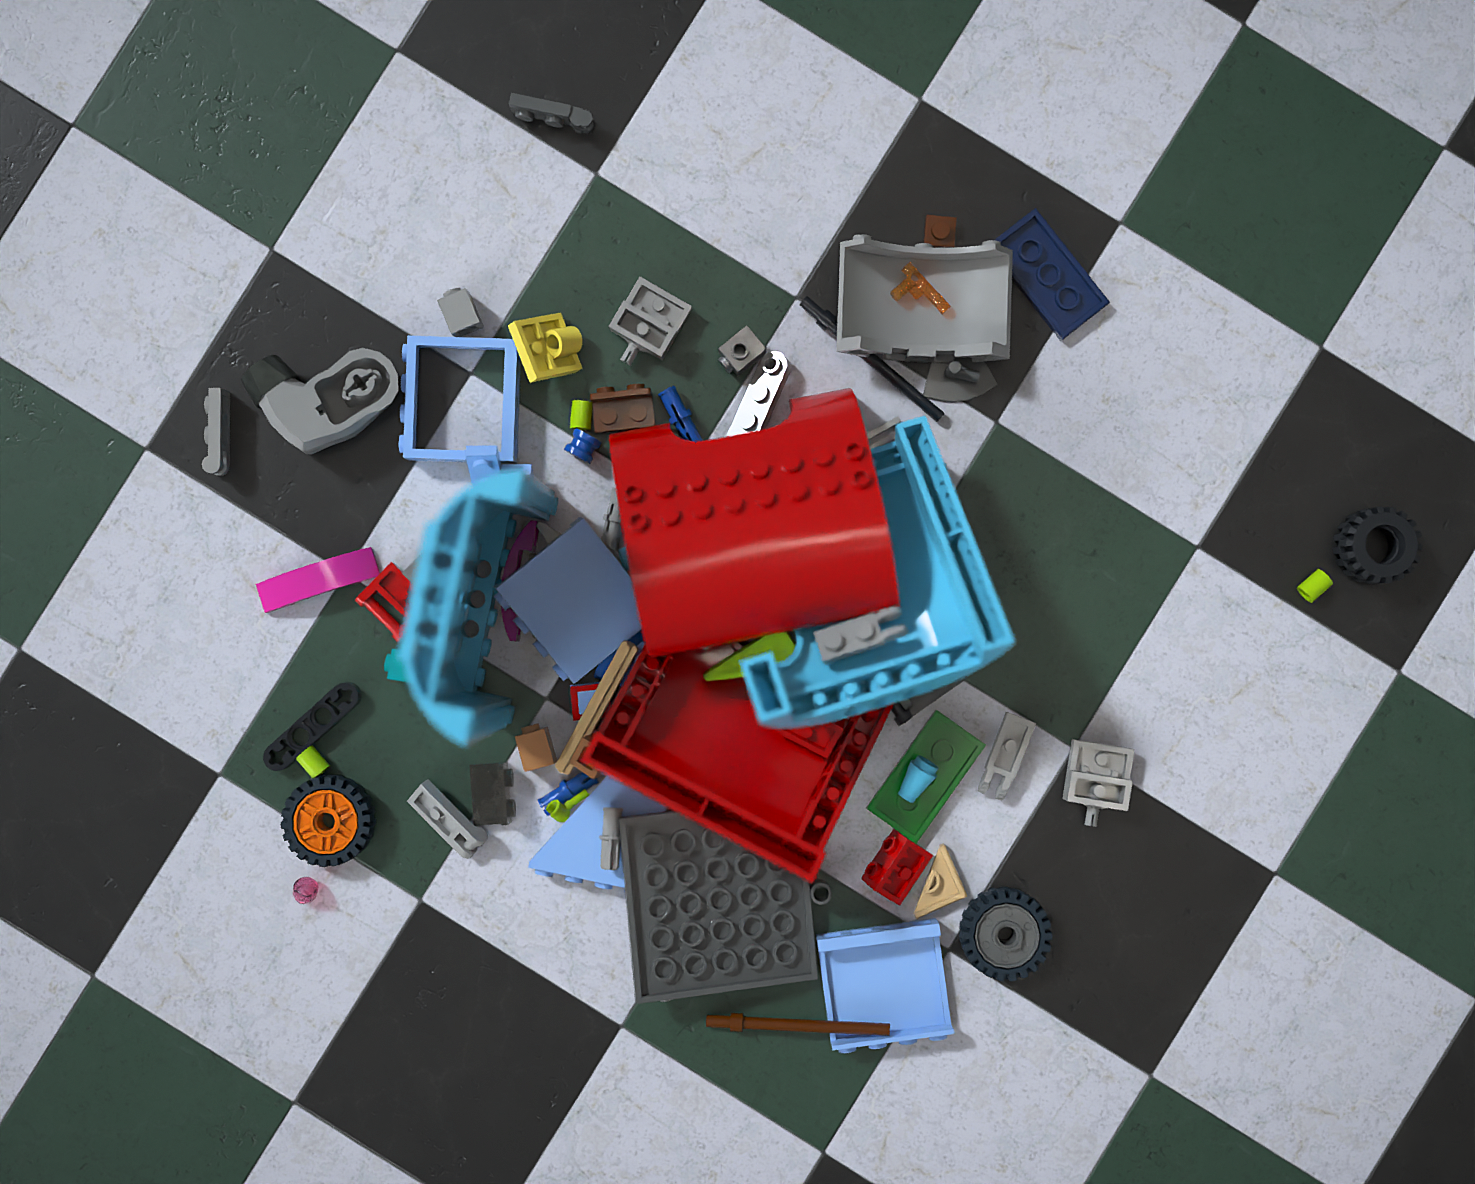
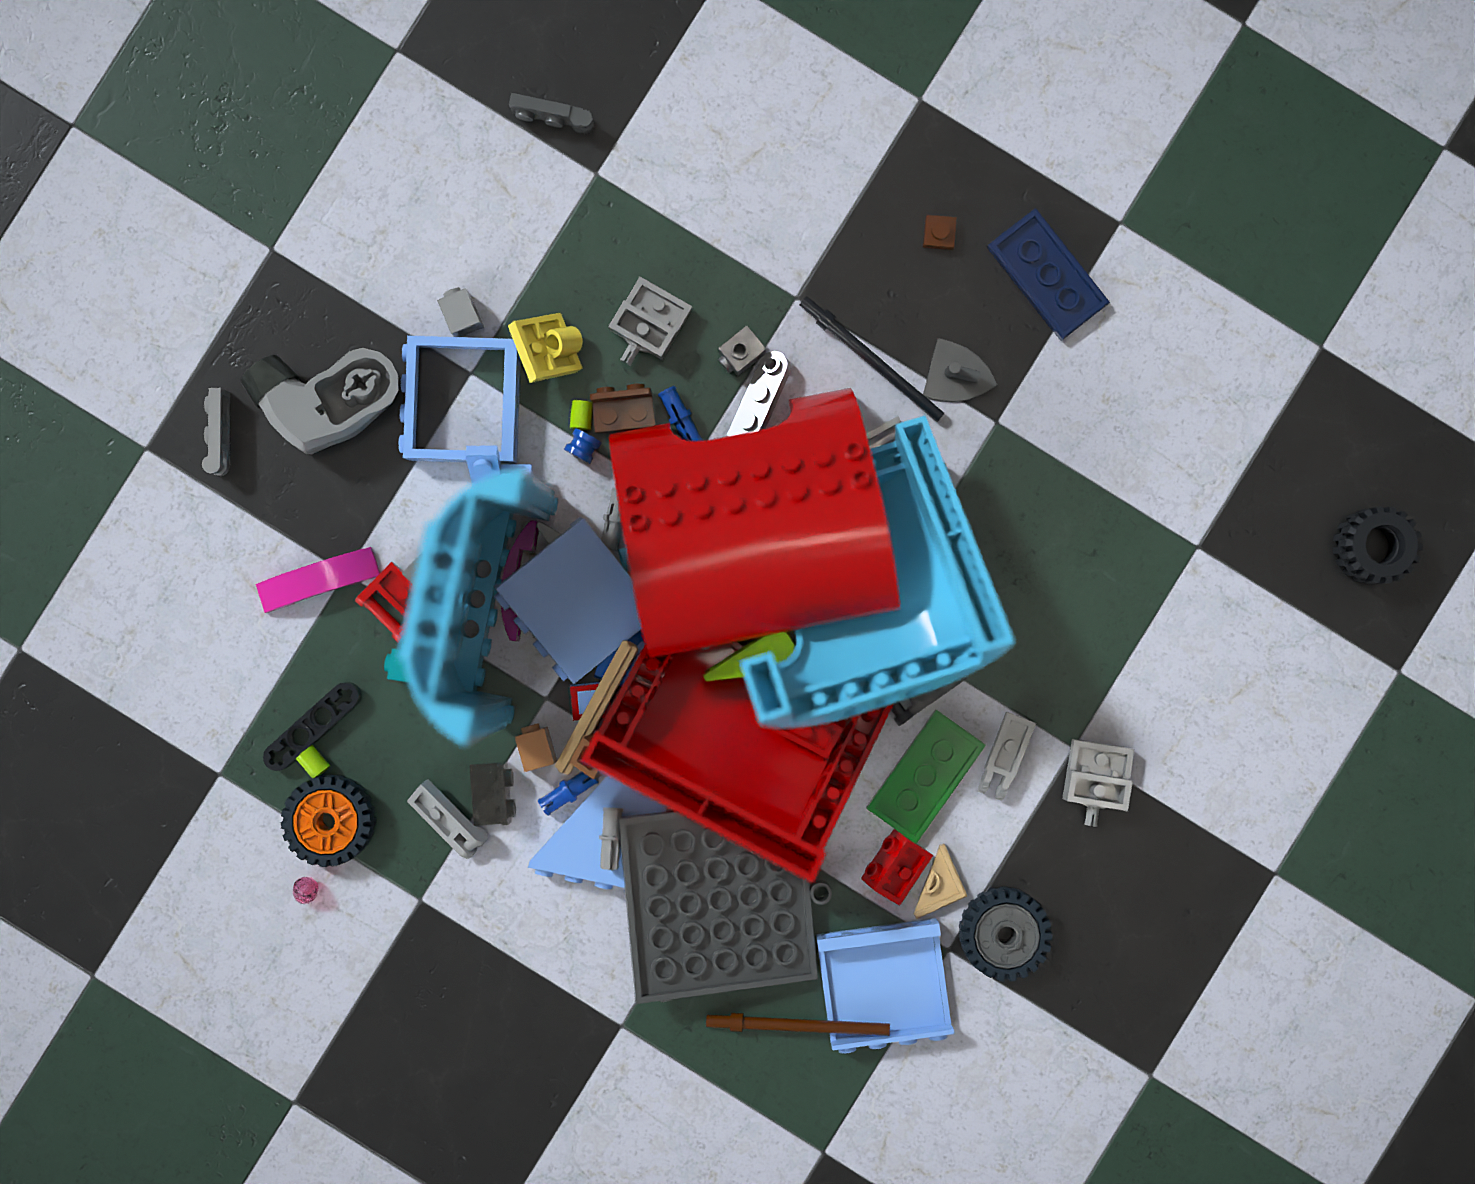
(560, 811): lime hand -> none
(858, 635): light grey hinge -> none
(912, 330): light grey panel -> none
(917, 778): medium azure cone -> none
(919, 288): clear orange hose -> none
(1314, 585): lime hinge -> none

